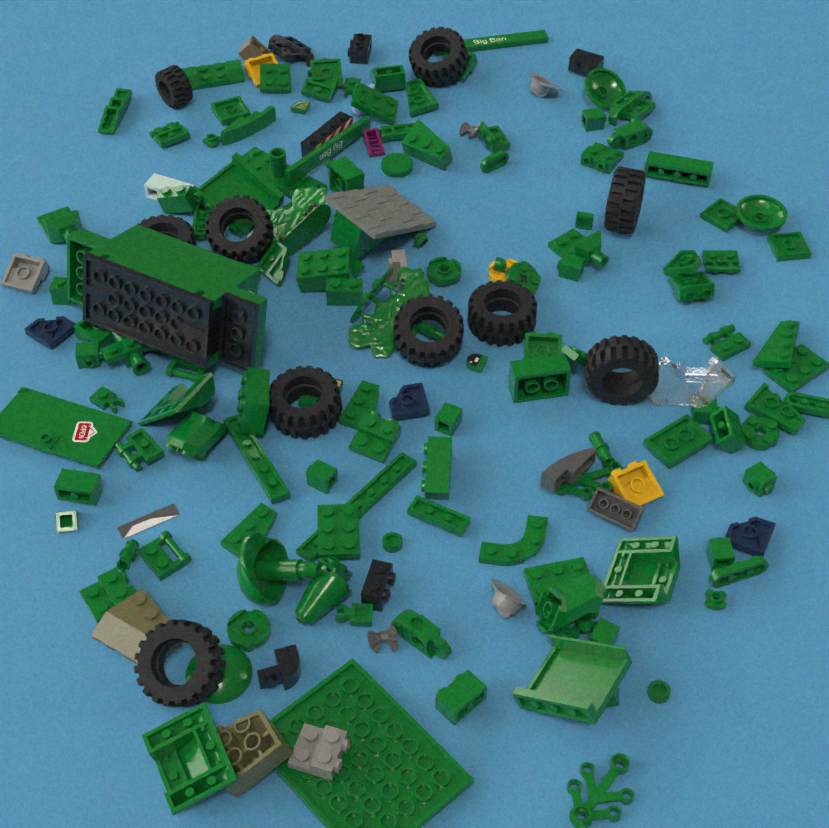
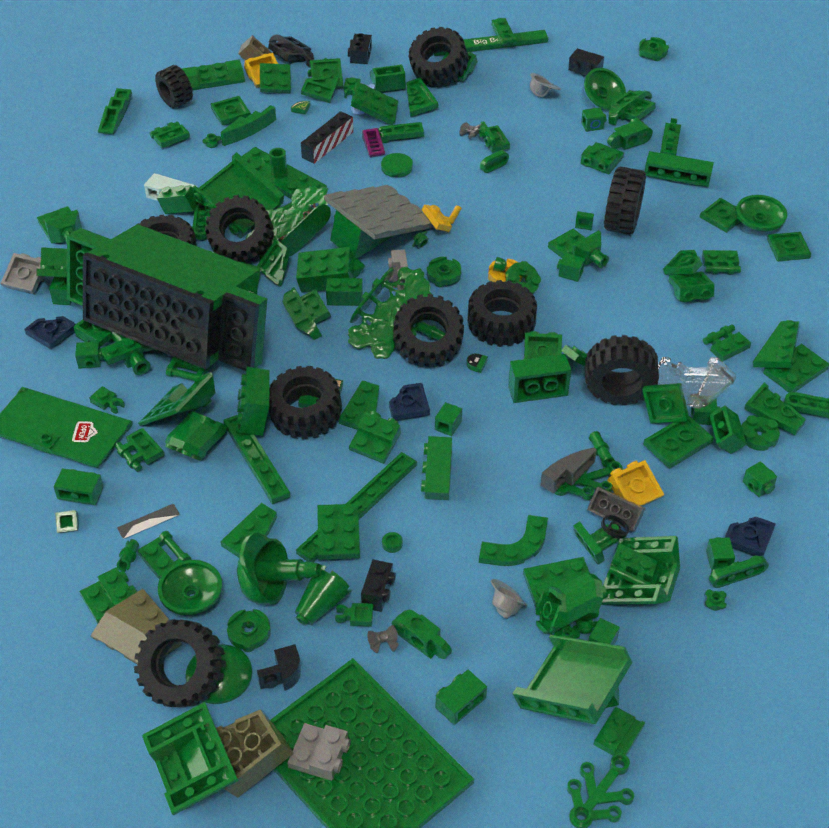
(53, 262): none -> green plate
(187, 579): none -> green dish
(306, 311): none -> green plate
(321, 476): green brick -> none
(326, 150): green tile -> none
(334, 564): green slope -> none
(344, 175): green brick -> none
(426, 146): green wedge -> none
(438, 220): none -> yellow plate
(439, 515): green plate -> none
(503, 31): none -> green plate
(602, 538): none -> green piece
(619, 732): none -> green plate
(633, 562): none -> green plate
(653, 48): none -> green plate
(658, 691): green tile -> none
(665, 403): none -> green plate
(670, 137): none -> green plate

